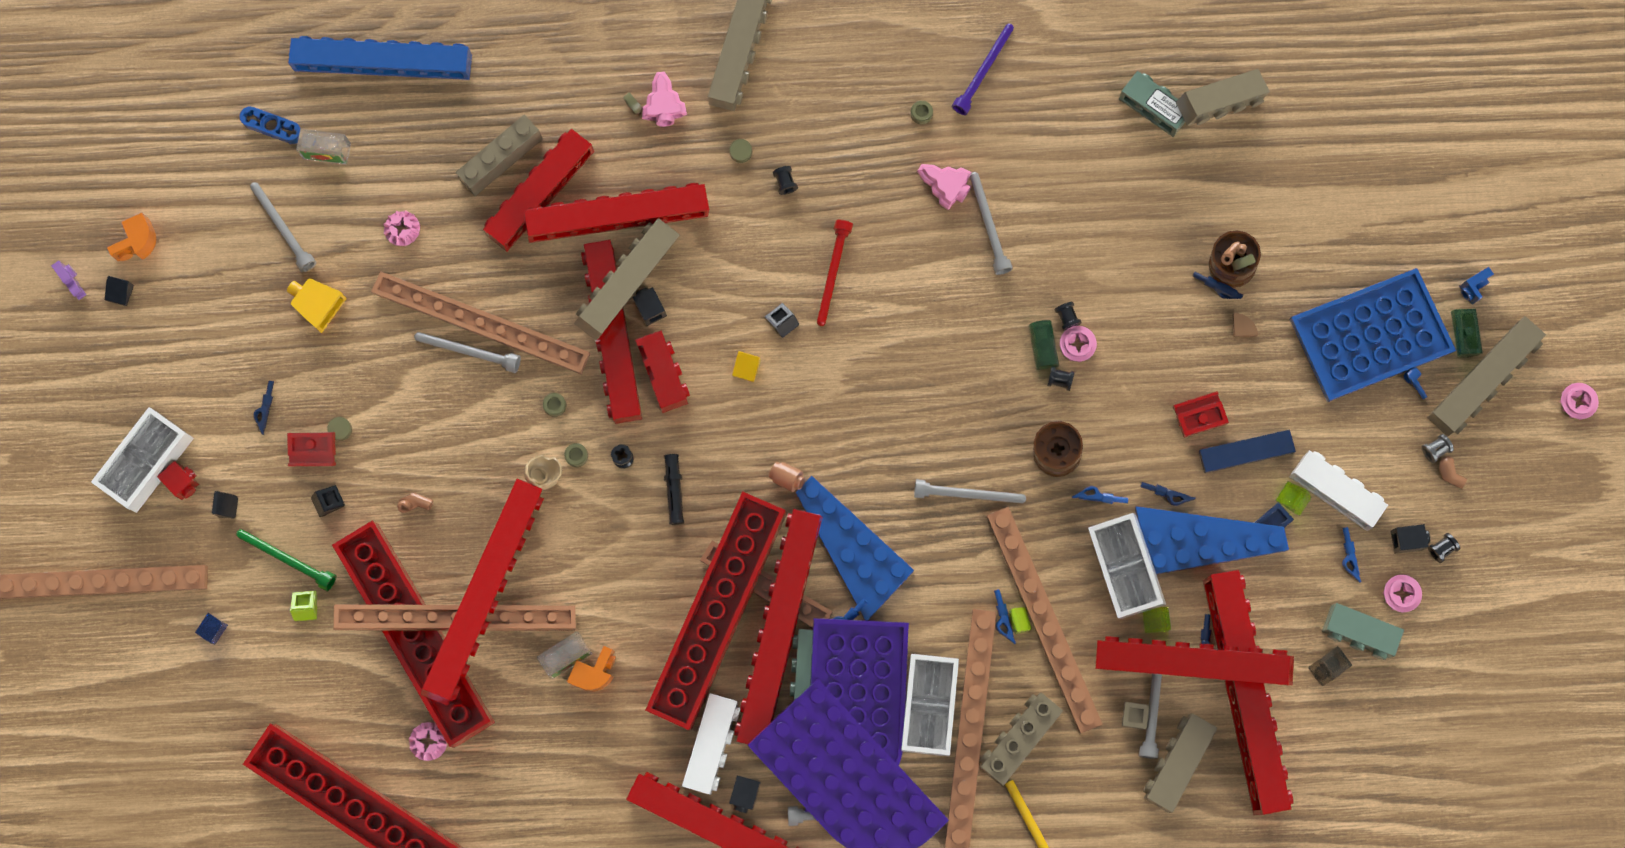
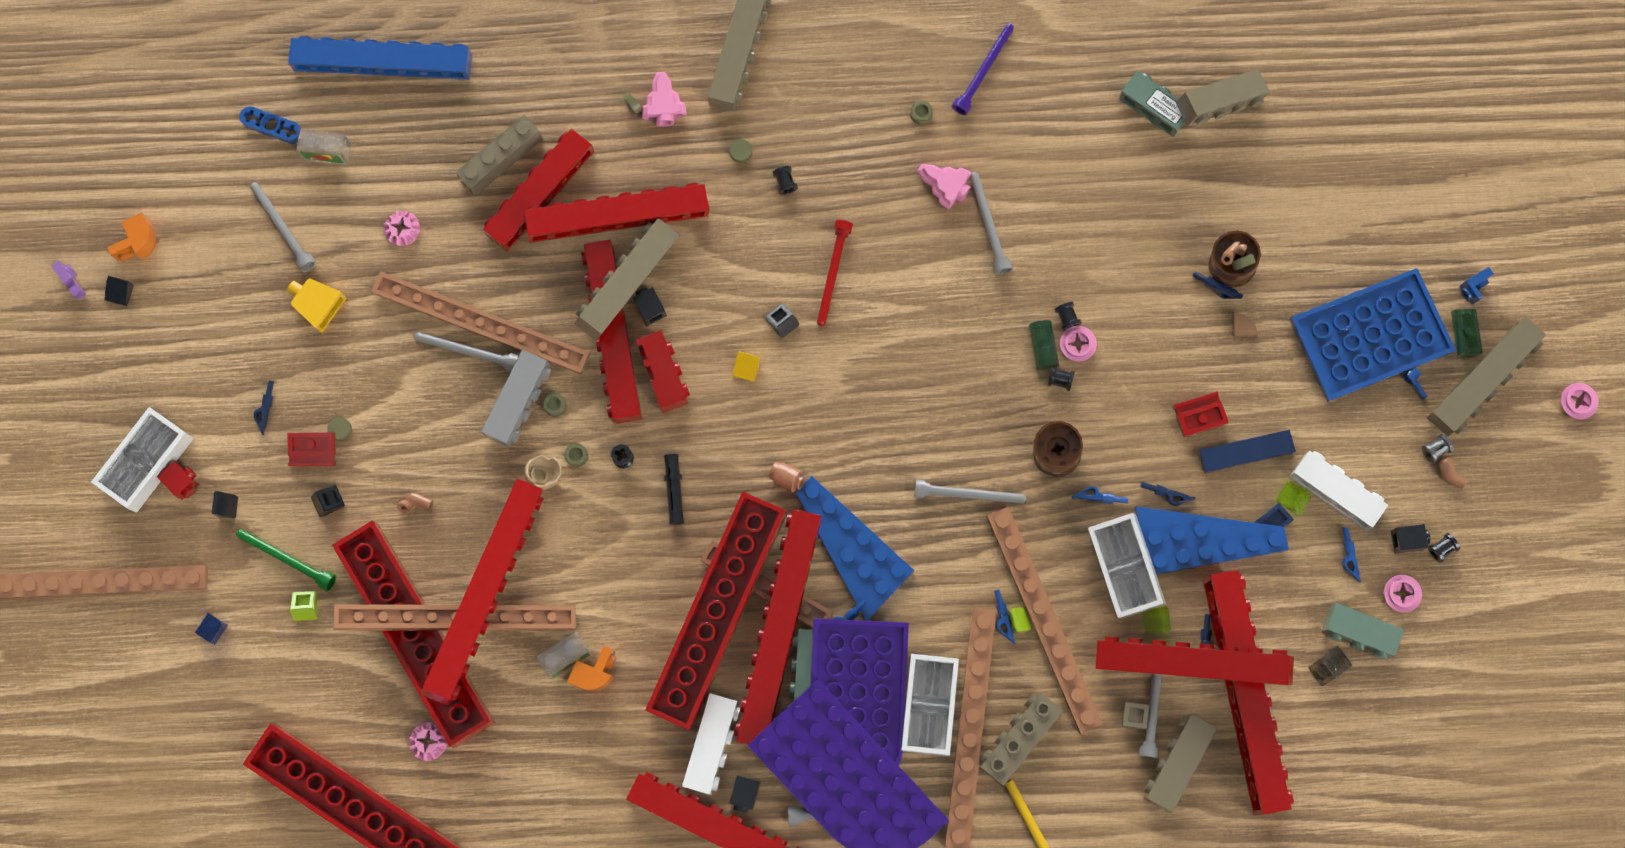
(516, 398): none -> light grey brick

